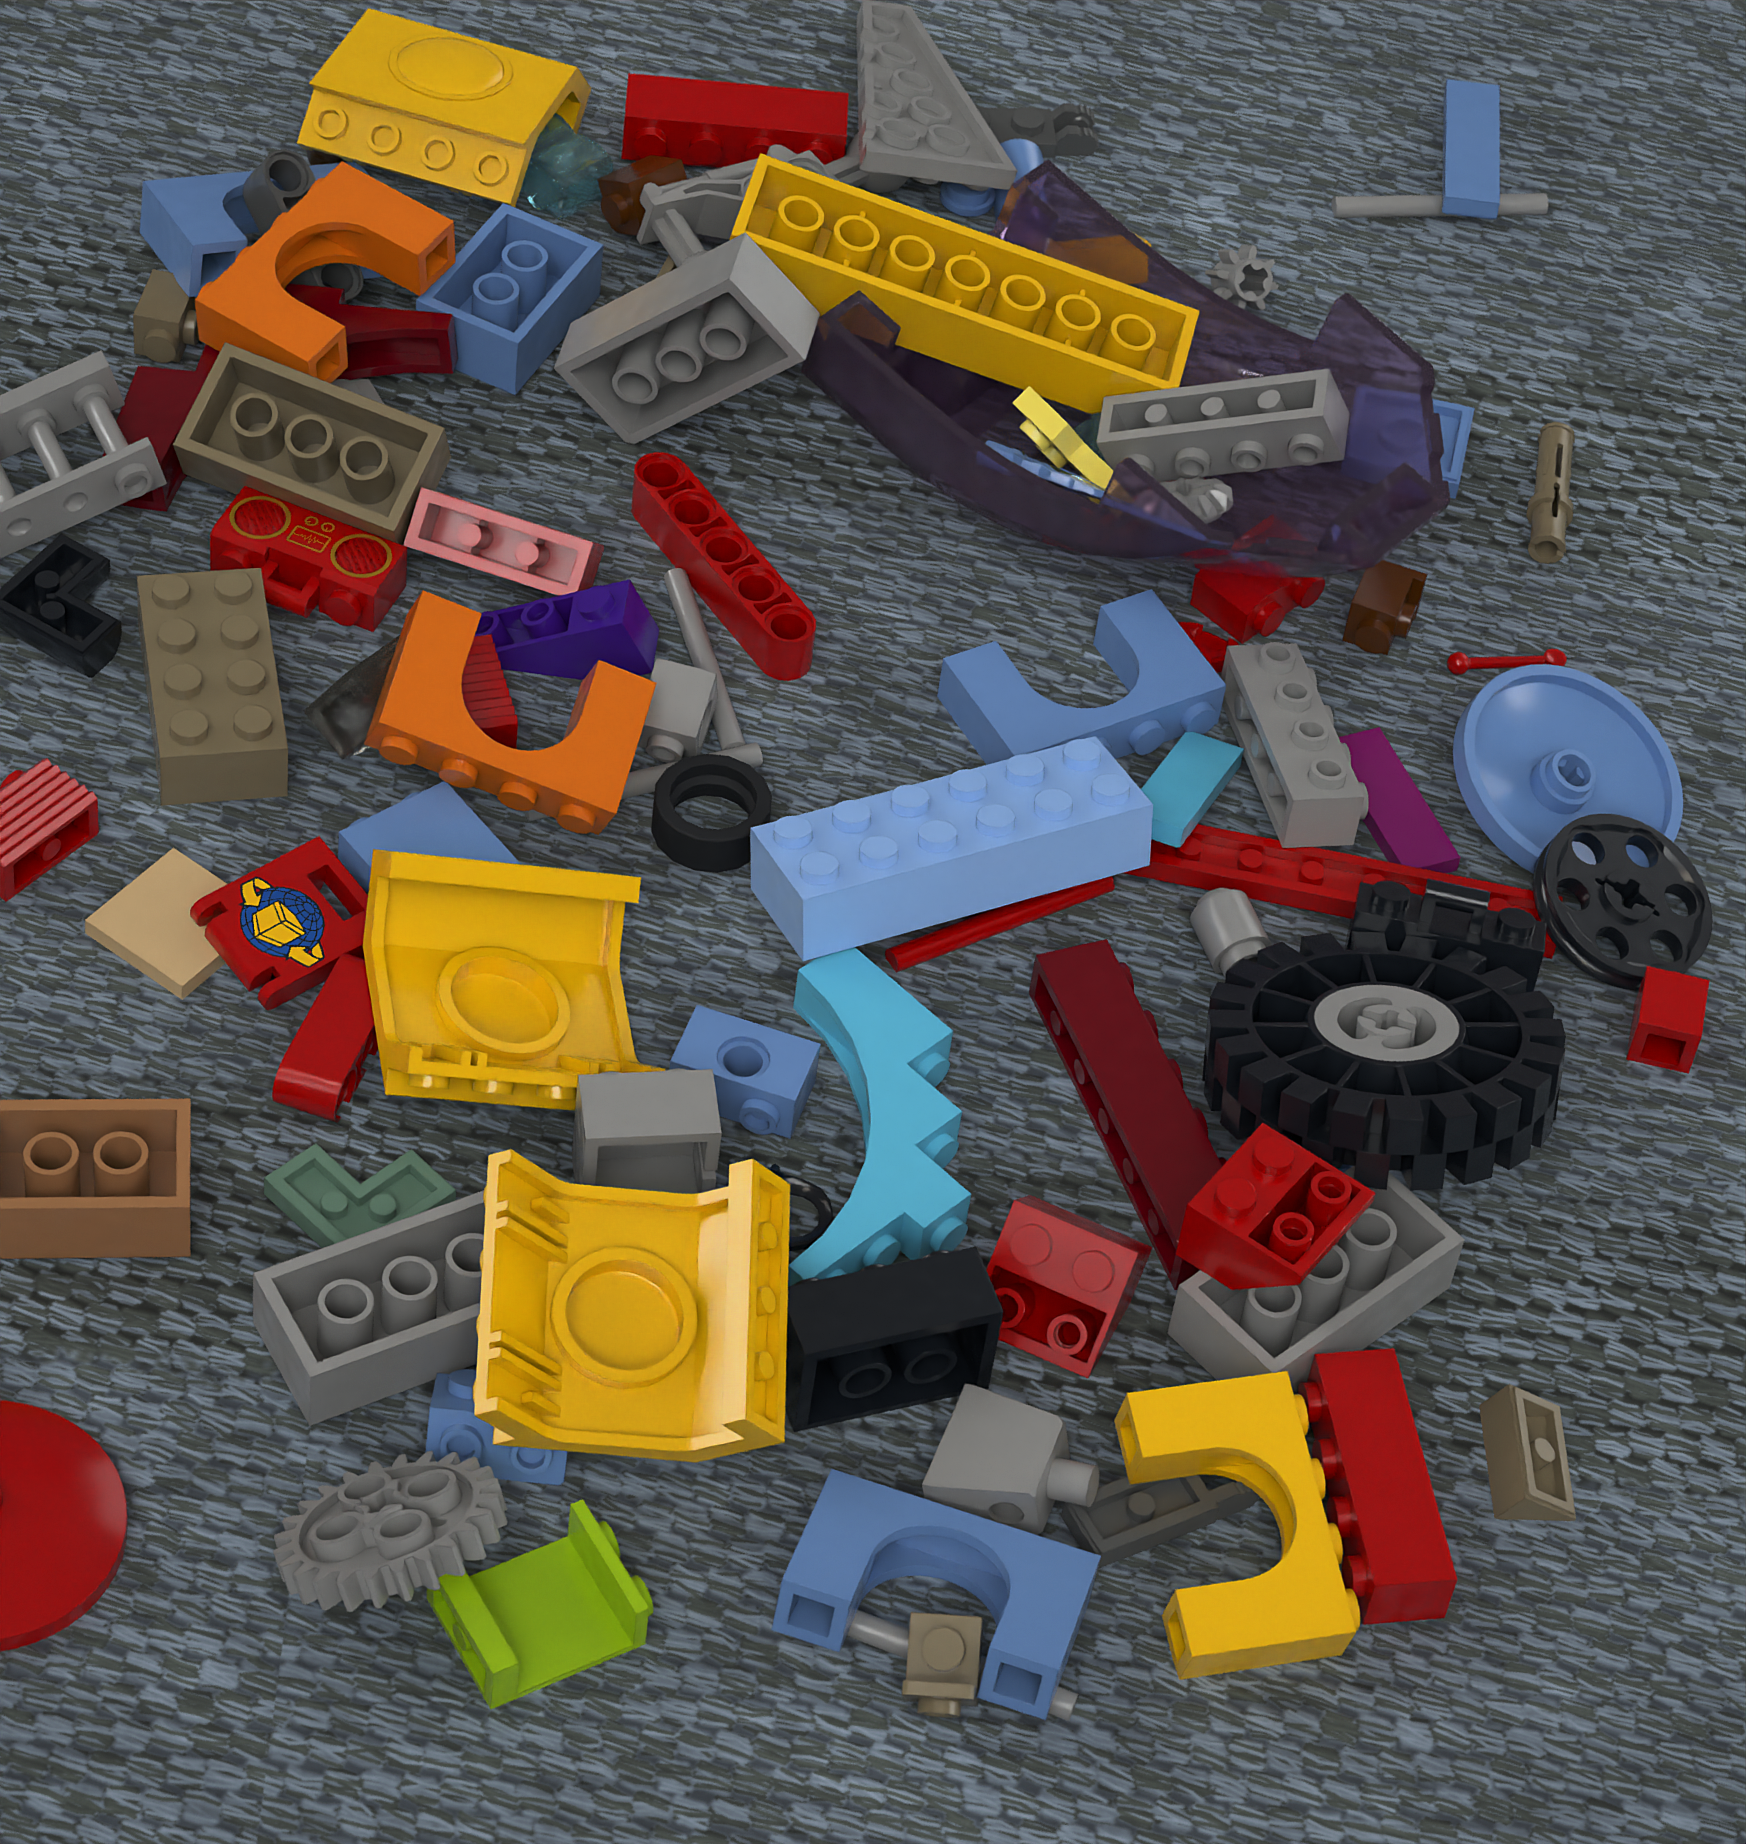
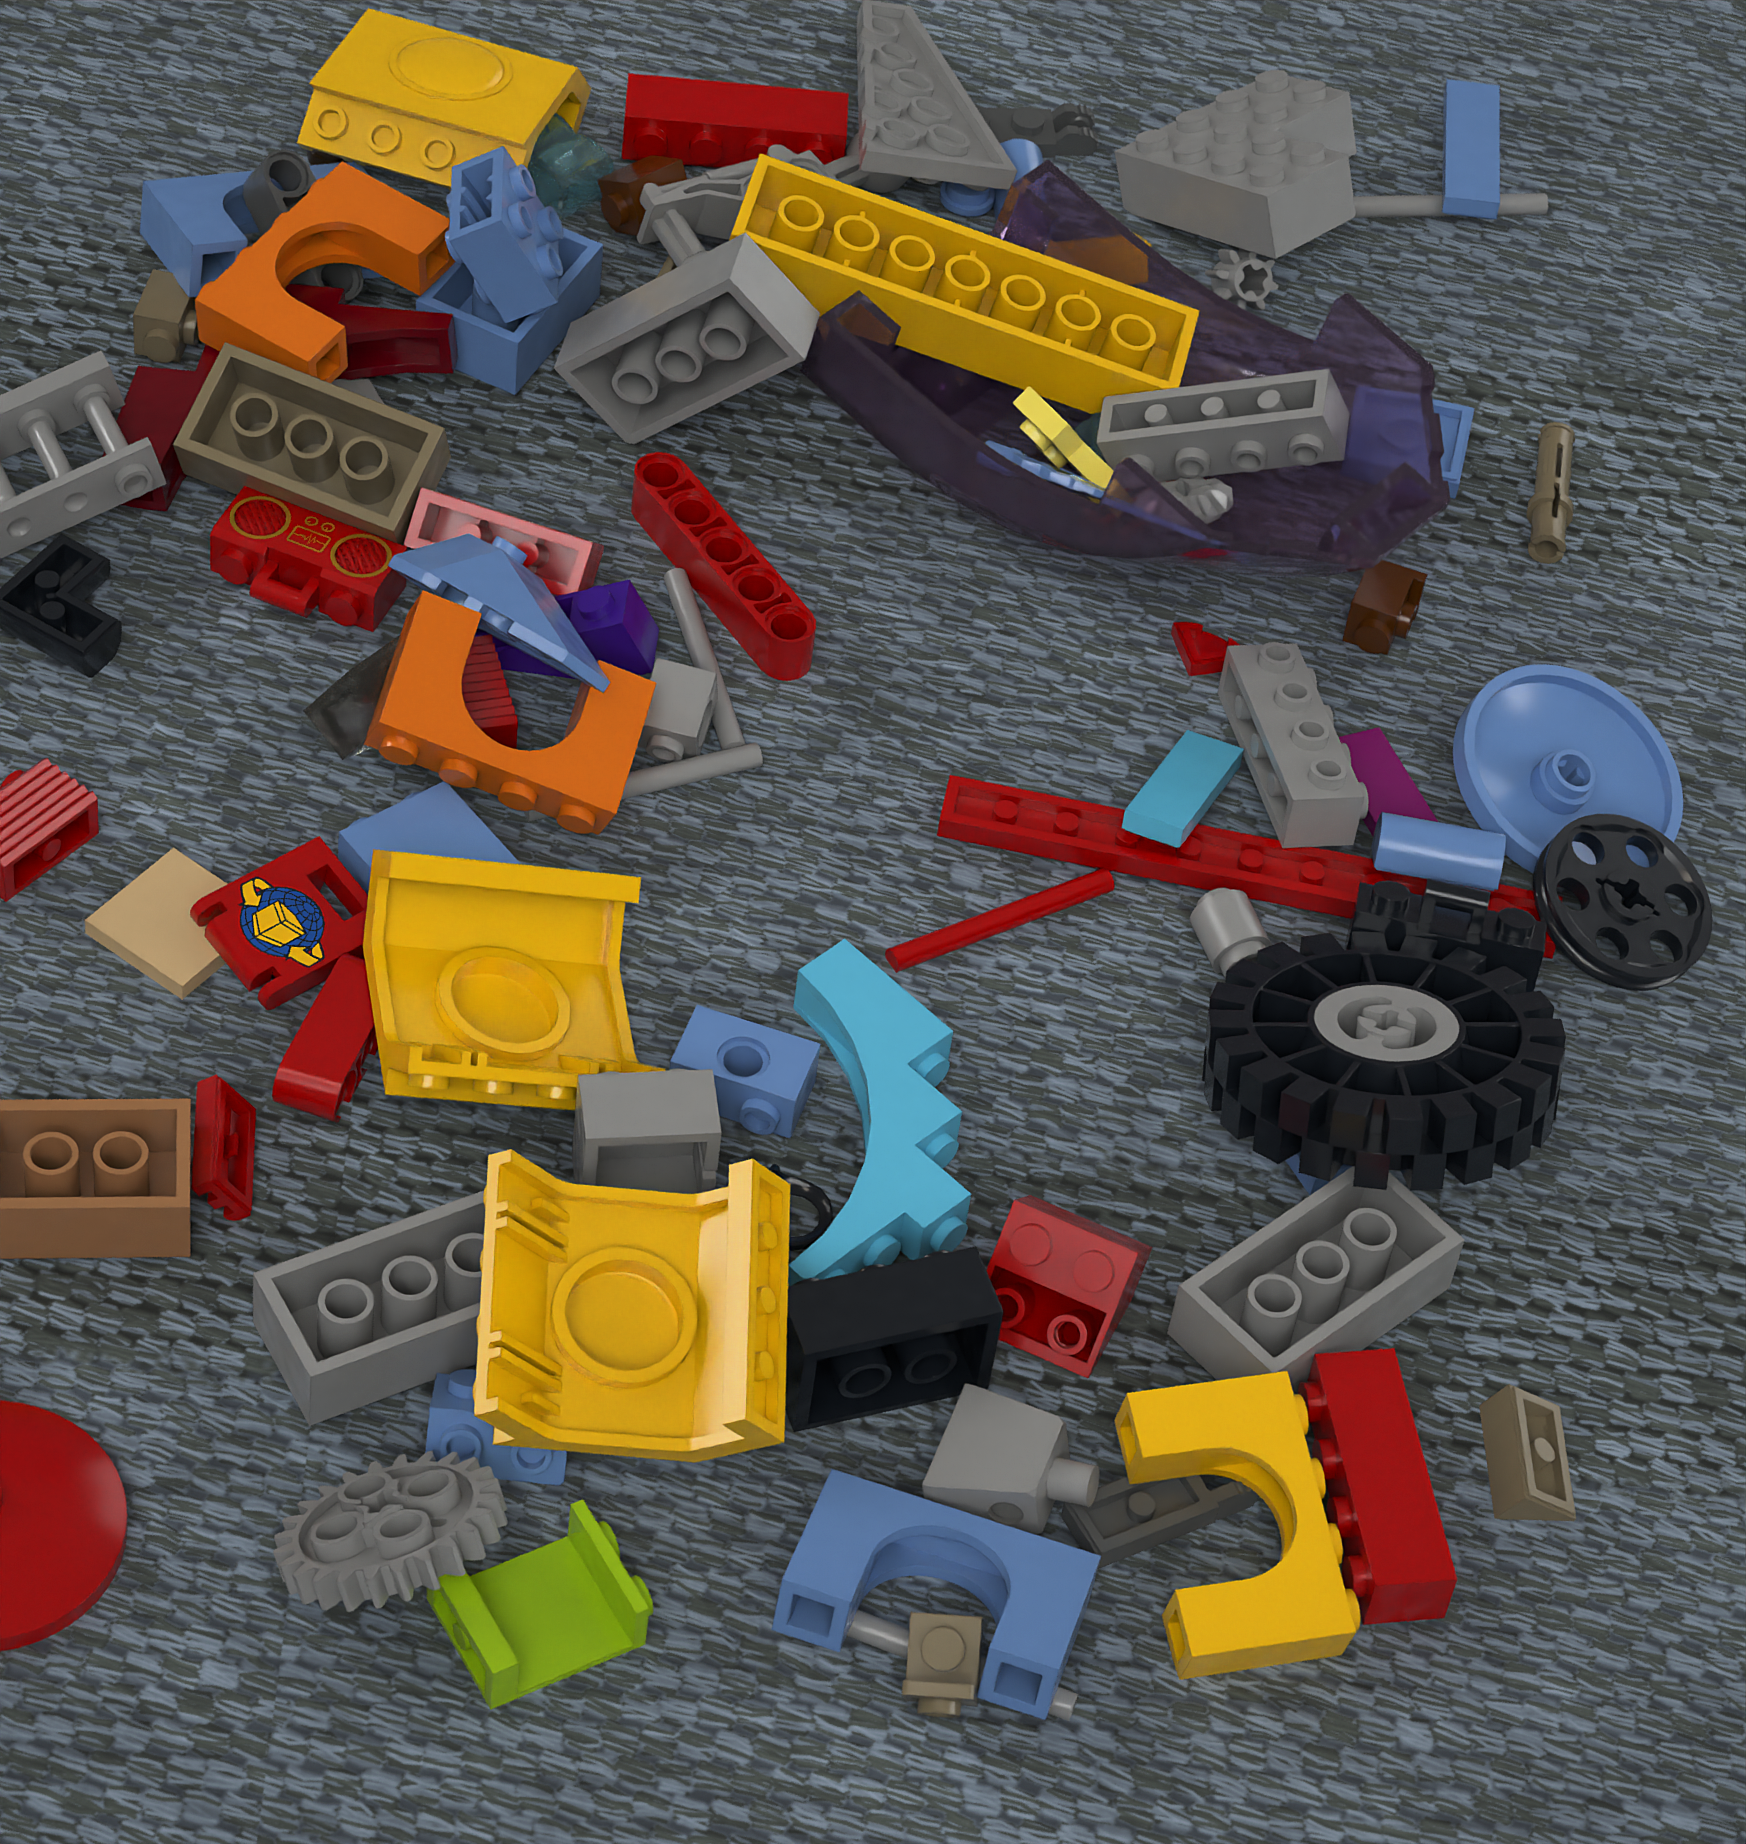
(212, 686): dark tan brick -> none
(224, 1148): none -> red tile
(337, 1207): sand green plate -> none
(504, 235): none -> medium blue brick
(509, 596): none -> medium blue wedge
(708, 776): black tyre -> none
(949, 847): light blue brick -> none
(1127, 1089): dark red brick -> none
(1147, 649): medium blue arch -> none
(1249, 169): none -> light grey brick
(1251, 603): red brick -> none
(1269, 1214): red slope -> none
(1438, 851): none -> medium blue brick
(1459, 662): red hinge -> none
(1667, 1019): red brick -> none

